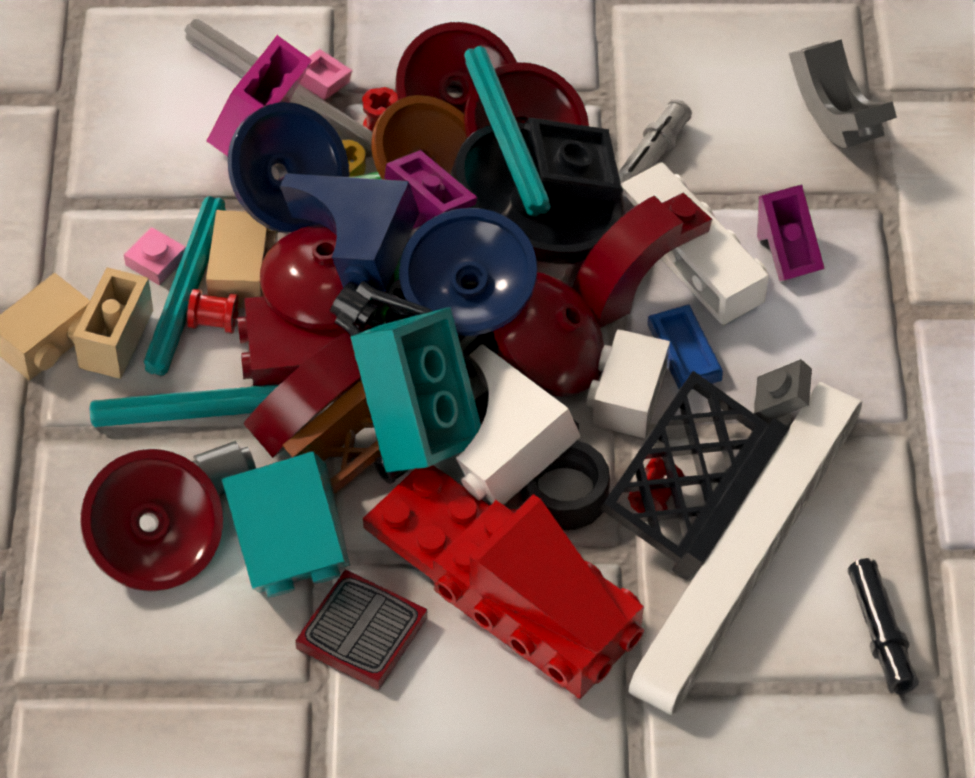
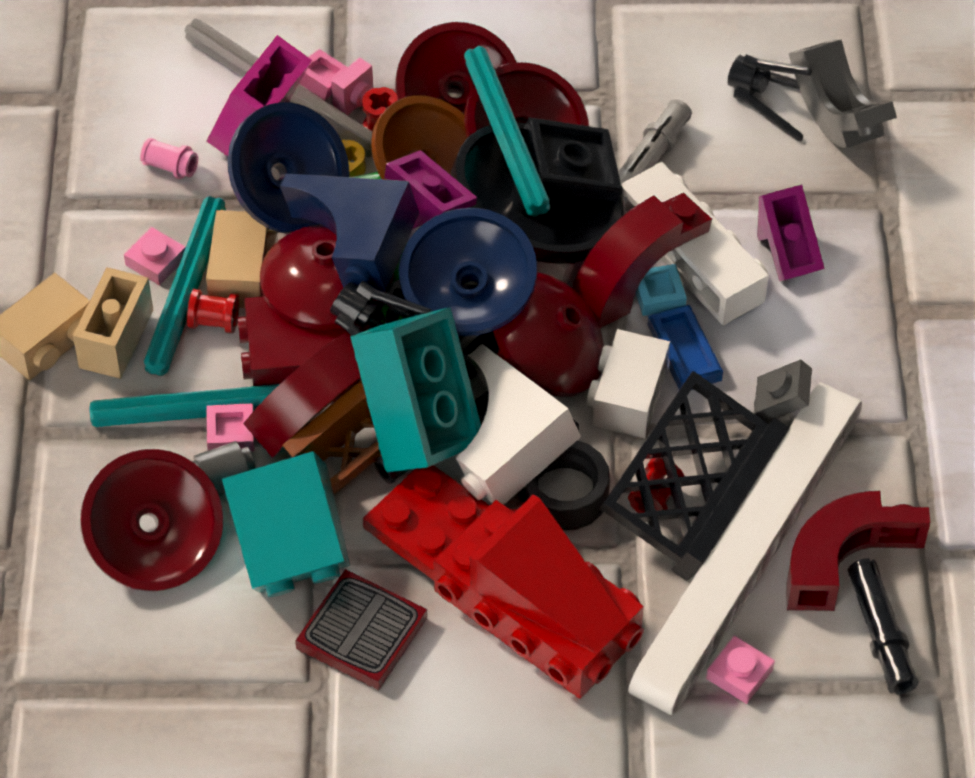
(178, 160): none -> bright pink pin
(227, 425): none -> bright pink plate
(351, 86): none -> bright pink plate
(660, 290): none -> medium azure plate
(740, 669): none -> bright pink plate
(753, 75): none -> black plant
(840, 530): none -> dark red arch

